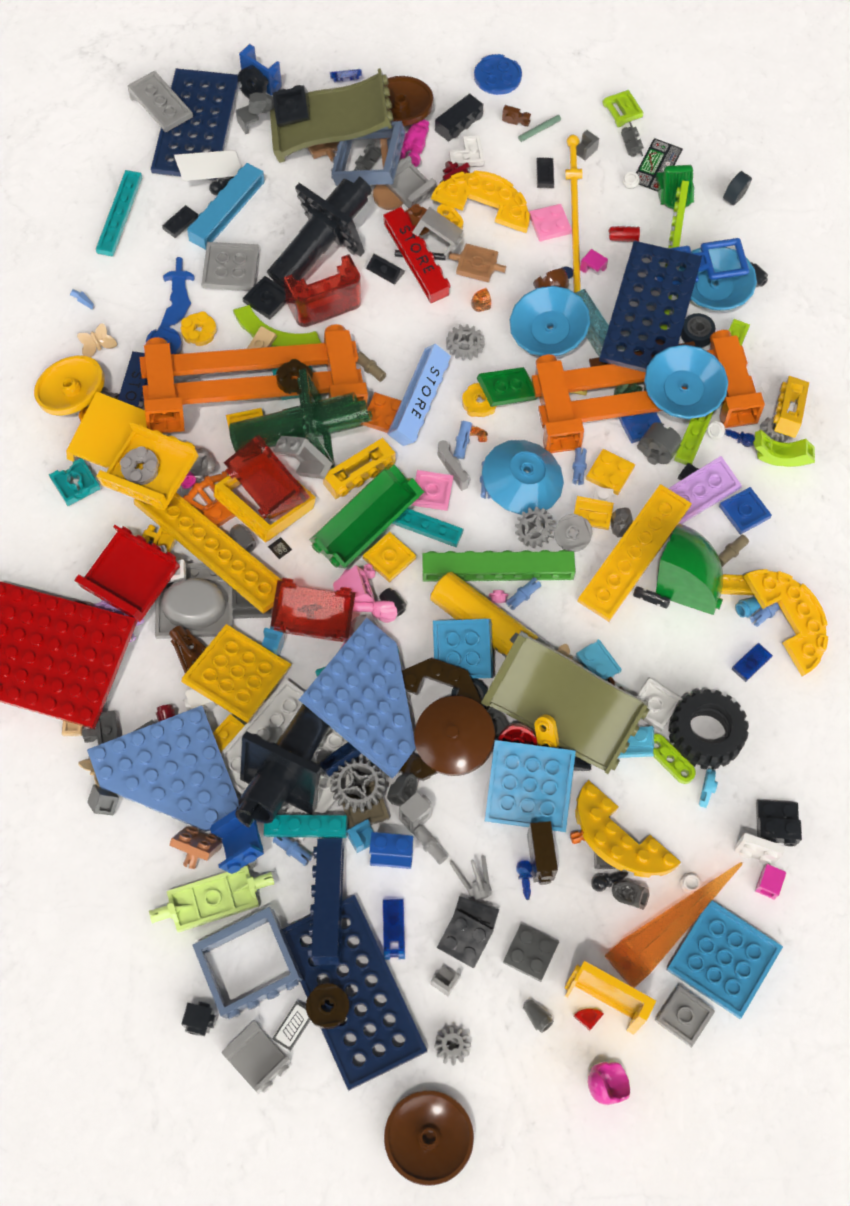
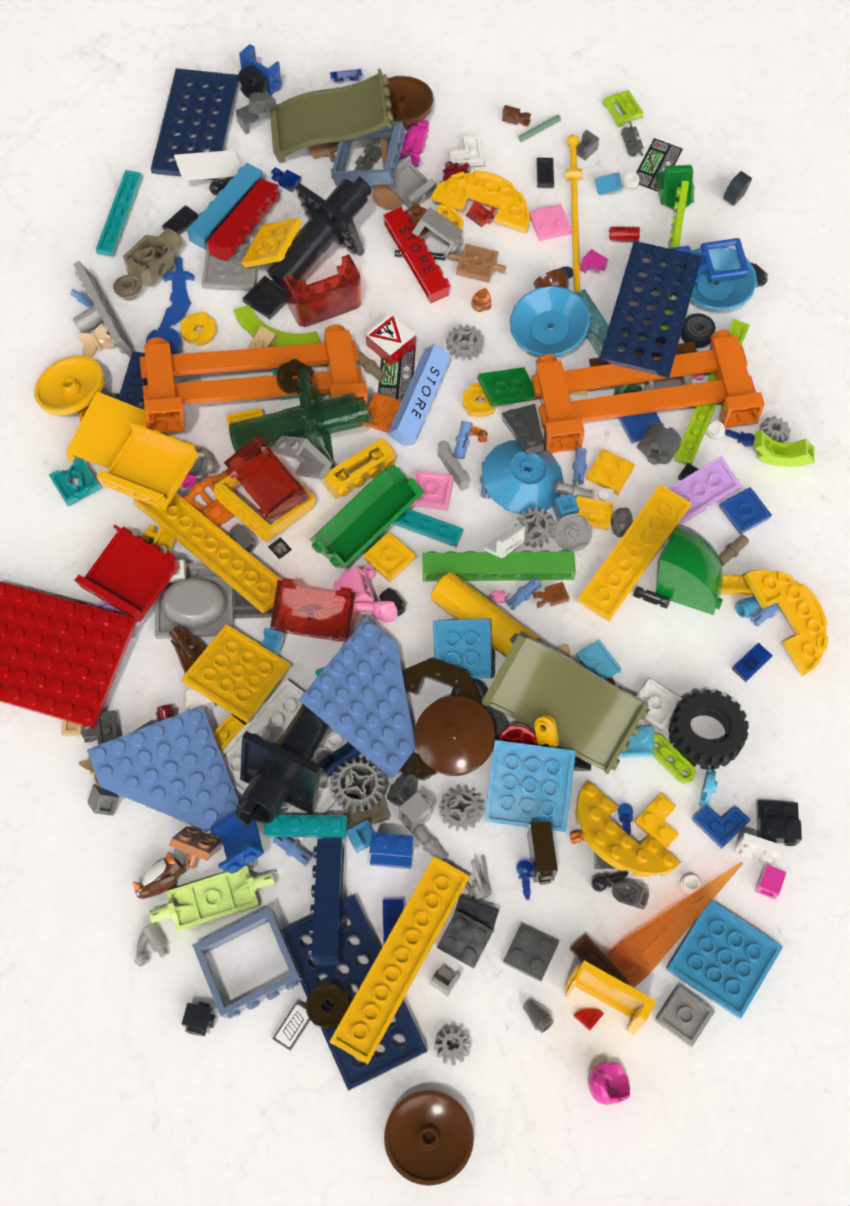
(100, 311): none -> light grey plate
(134, 457): light grey plate -> none
(147, 263): none -> dark tan brick
(157, 942): none -> light grey plant
(159, 101): light grey plate -> none
(159, 877): none -> reddish brown animal
(243, 219): none -> red brick
(256, 1058): light grey panel -> none
(271, 242): none -> yellow plate
(286, 180): none -> clear blue plate
(291, 105): black plate -> none
(385, 269): black slope -> none
(391, 339): none -> piece
(397, 376): none -> sticker
(399, 960): none -> yellow plate
(453, 811): none -> light grey gear
(459, 117): black brick -> none
(480, 214): none -> clear red bracket
(497, 74): blue tile -> none
(507, 541): none -> white panel
(525, 428): none -> dark grey wing
(553, 594): none -> dark orange plate
(564, 506): none -> dark azure panel
(566, 489): none -> light grey pin
(587, 951): none -> reddish brown plate
(608, 183): none -> dark azure panel
(625, 814): none -> clear blue bar
(653, 823): none -> yellow plate
(687, 368): dark azure dish -> none
(719, 829): none -> blue plate
(790, 422): yellow brick -> none

